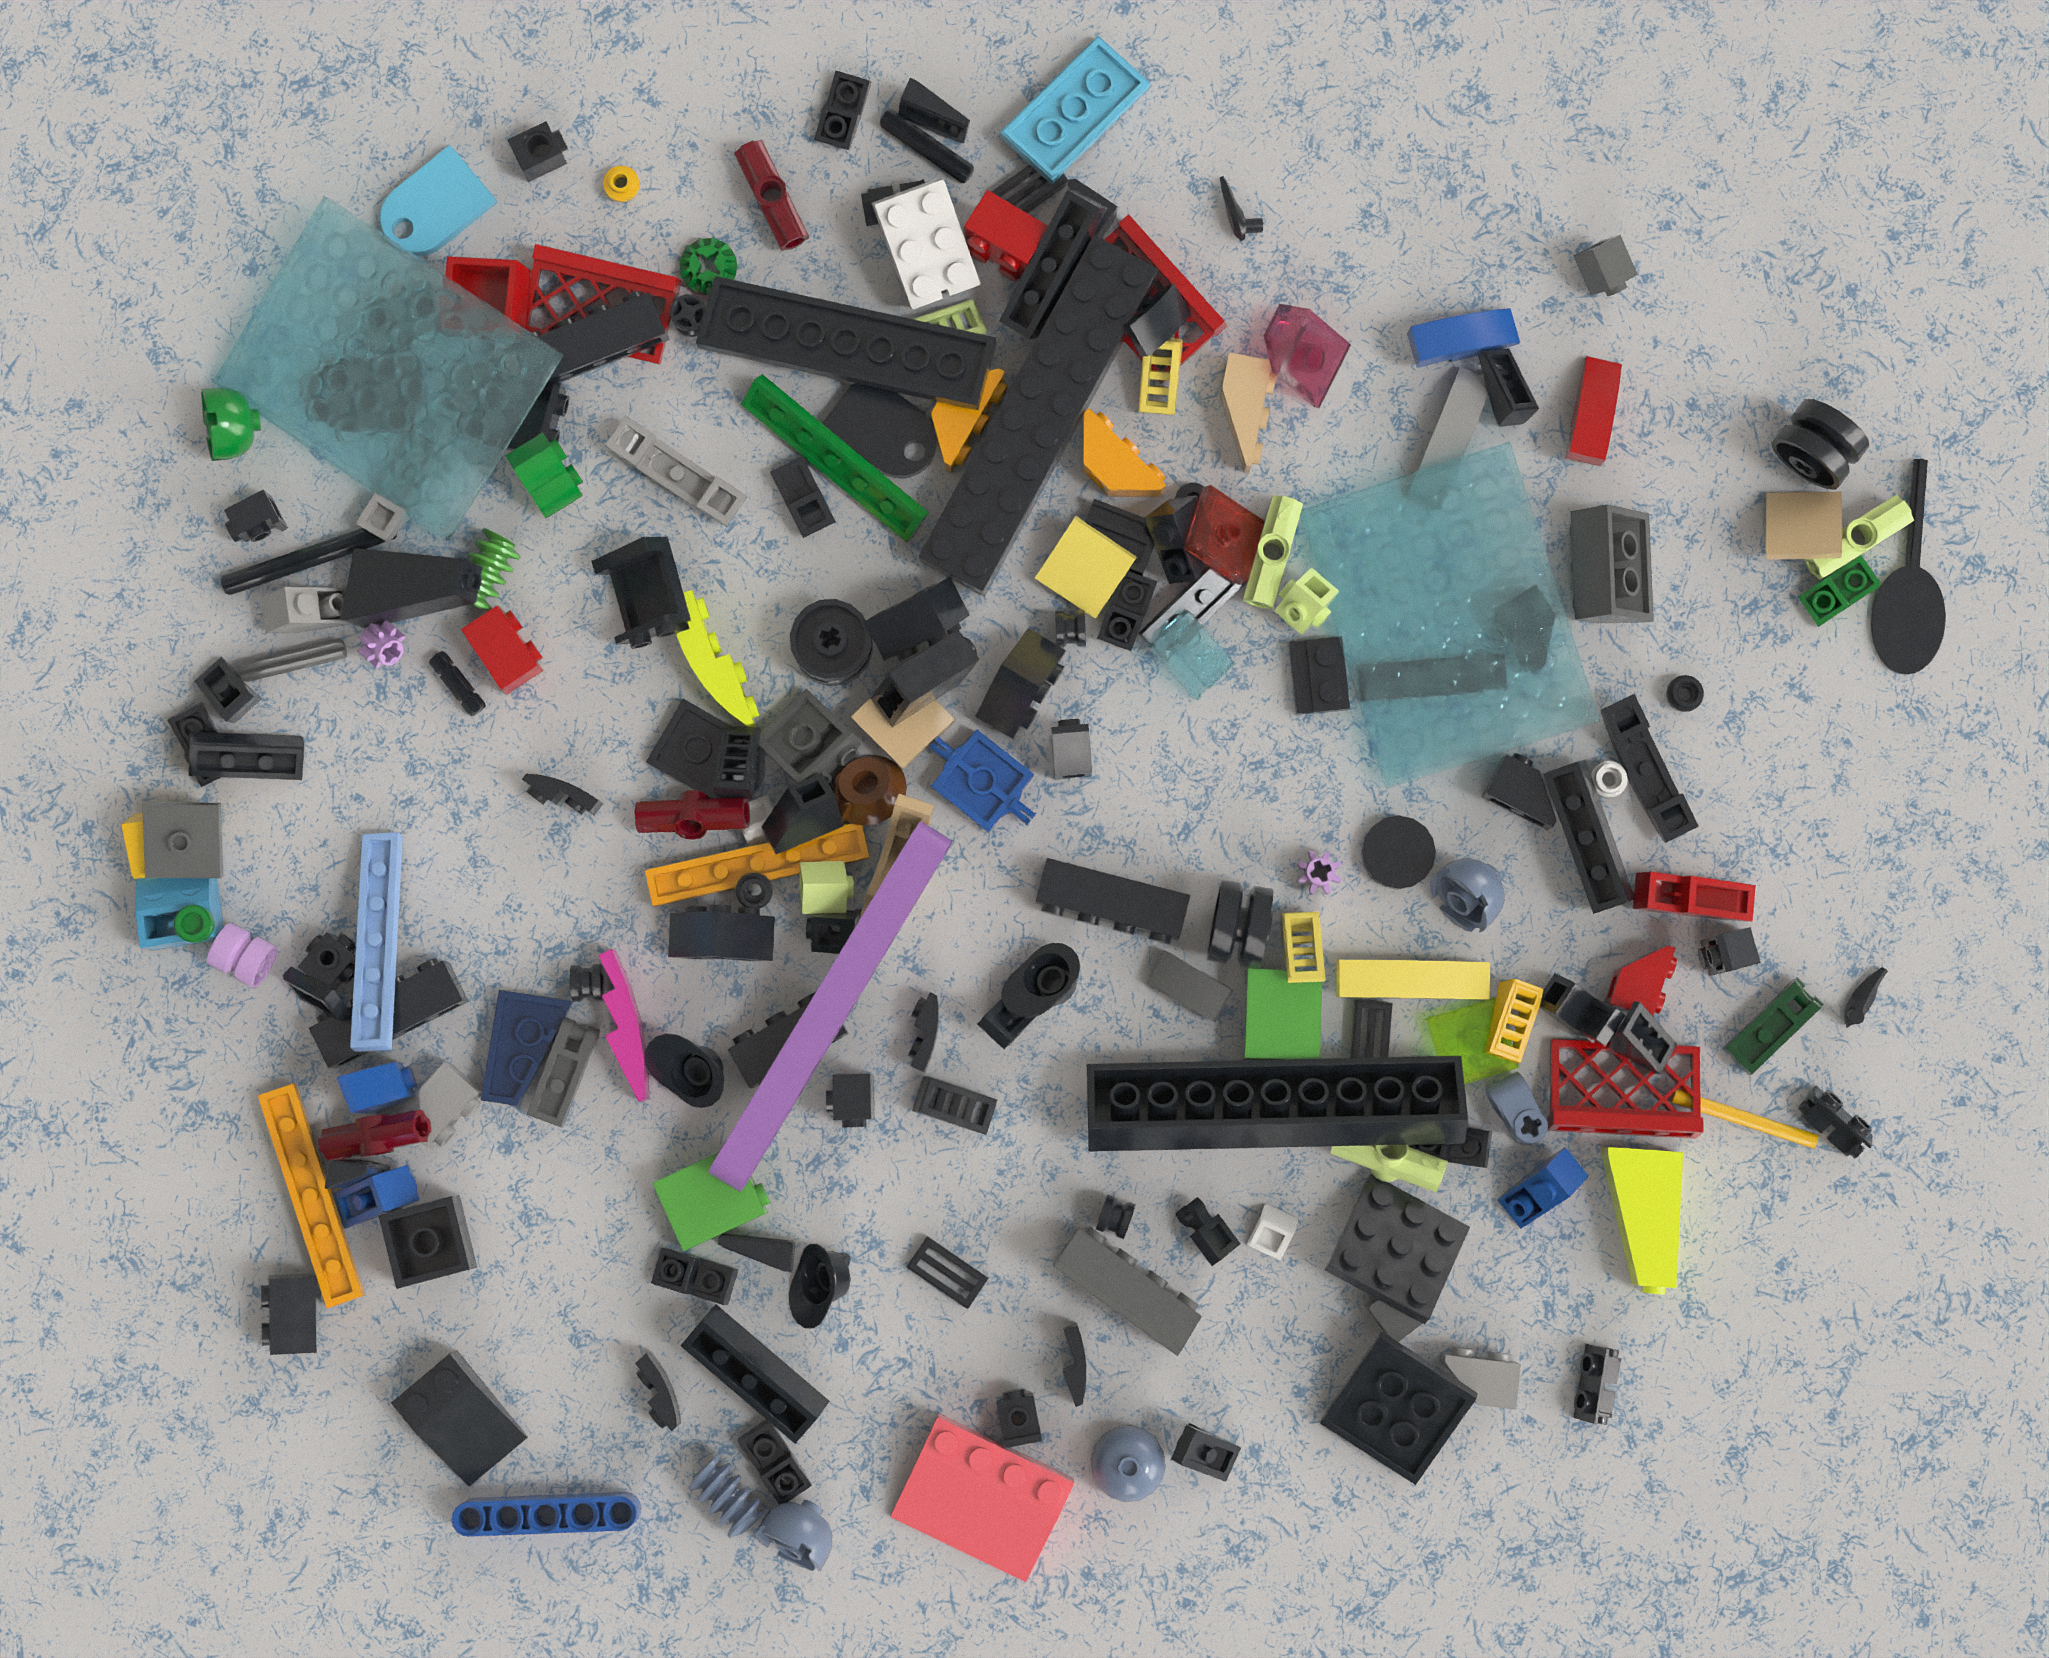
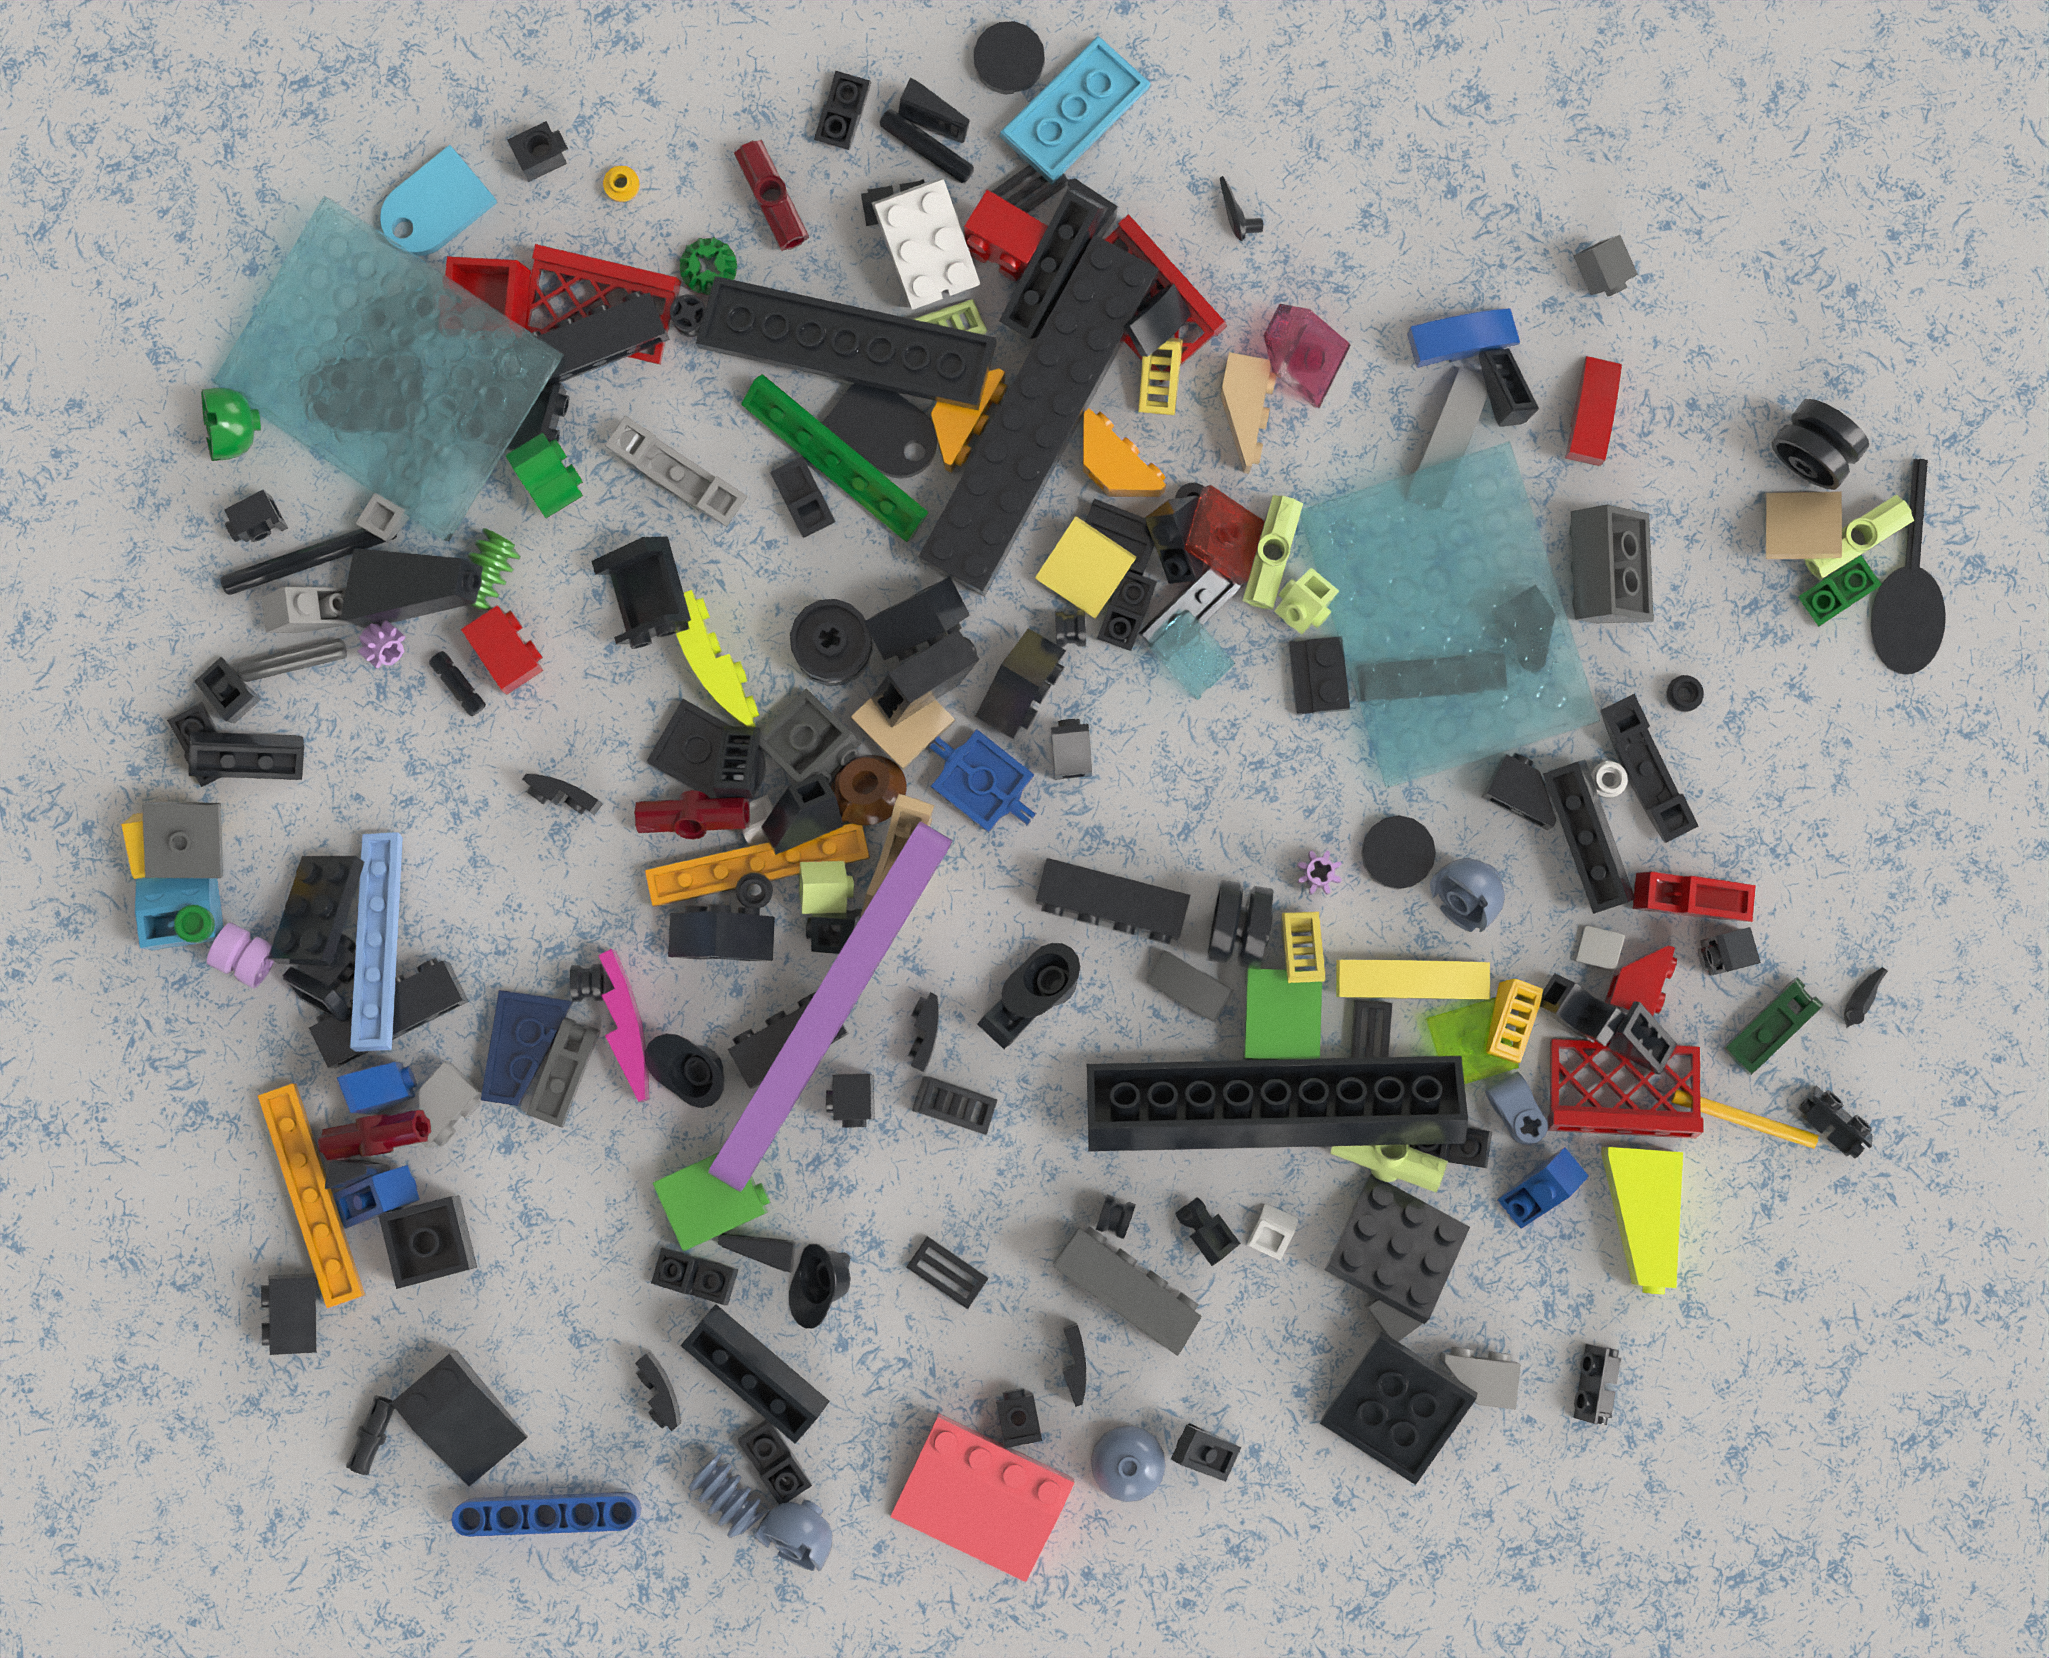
(316, 910): none -> black plate
(371, 1435): none -> black pin
(1009, 57): none -> black tile
(1600, 948): none -> white slope

